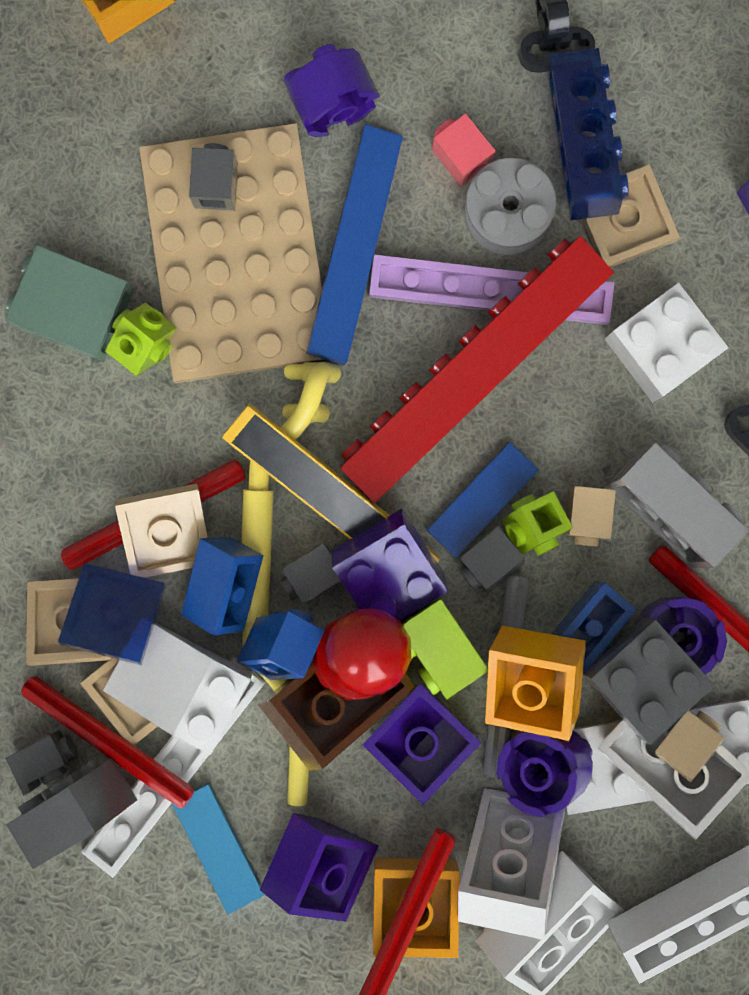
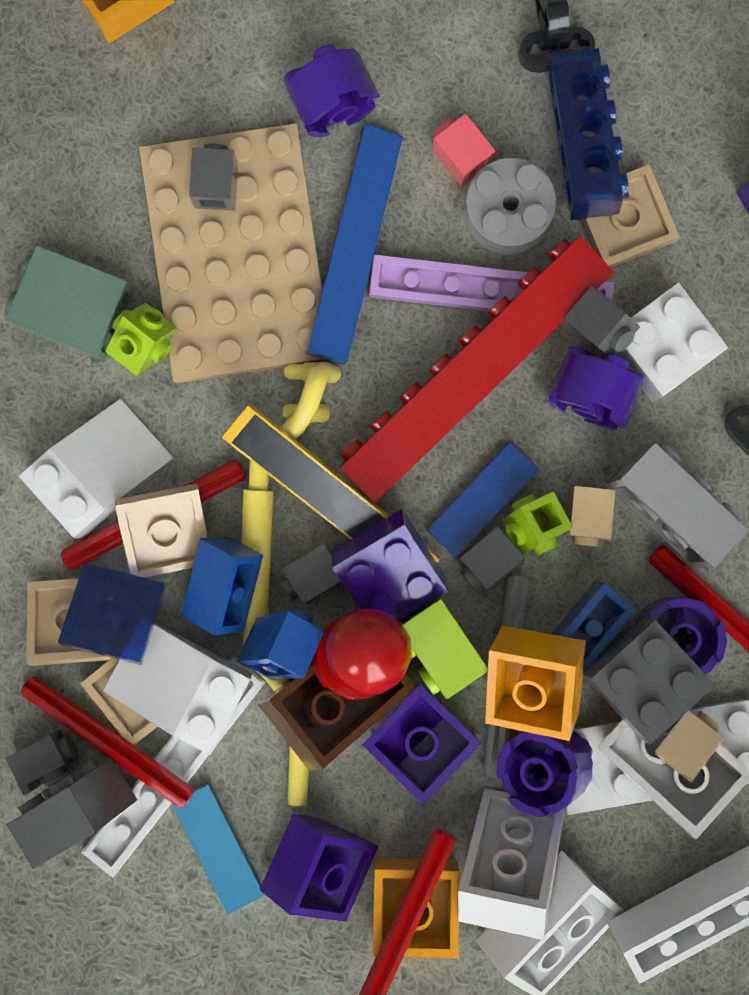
(94, 467): none -> white slope
(596, 388): none -> dark purple brick
(602, 322): none -> dark grey brick

